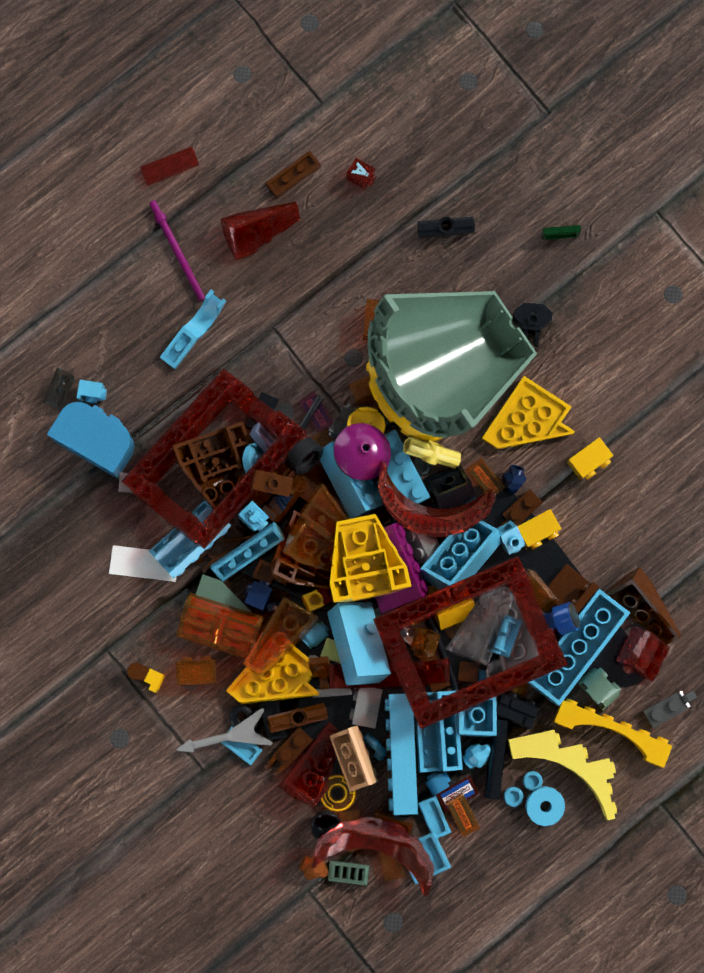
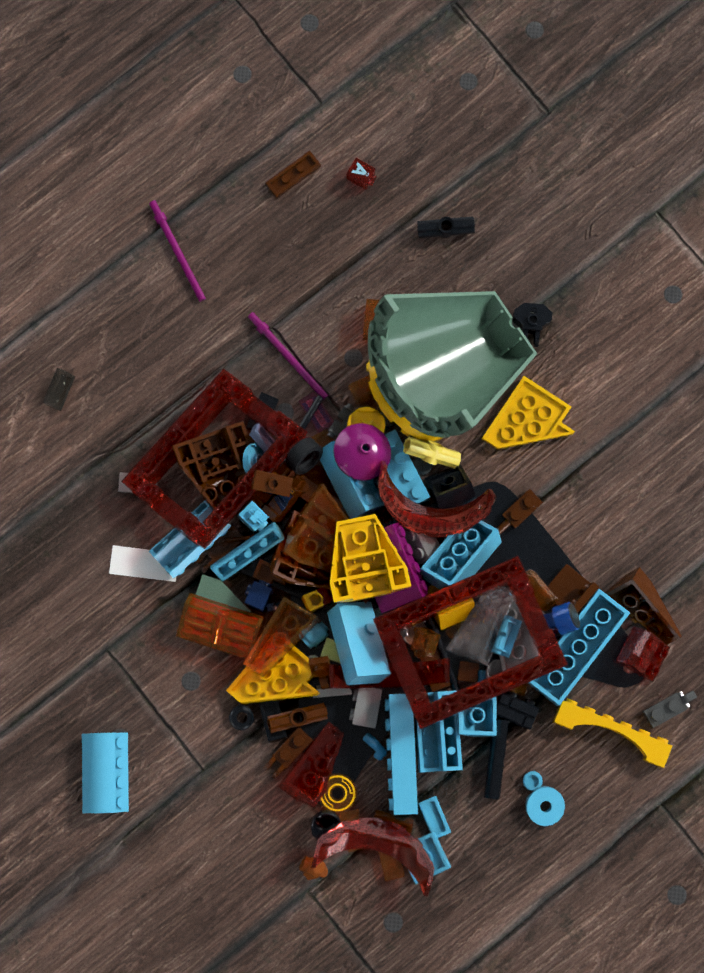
(91, 391): medium azure brick -> none
(93, 437): dark azure brick -> none
(105, 773): none -> medium azure brick
(140, 672): leg -> none
(169, 166): clear red tile -> none
(193, 330): medium azure piece -> none
(196, 672): clear orange brick -> none
(243, 732): light grey piece -> none
(246, 751): medium azure tile -> none
(253, 228): clear red wedge -> none
(264, 330): none -> magenta bar
(354, 758): light nougat slope -> none
(365, 867): sand green slope -> none
(437, 783): dark azure plate -> none
(462, 814): clear orange tile -> none
(464, 786): tile -> none
(476, 755): medium azure rock -> none
(485, 477): clear orange tile -> none
(511, 537): medium azure brick -> none
(513, 796): medium azure tile -> none
(514, 478): dark blue rock -> none
(539, 528): yellow brick -> none
(561, 232): dark green tile -> none
(590, 459): yellow brick -> none
(594, 773): light yellow arch -> none
(599, 688): sand green cylinder -> none

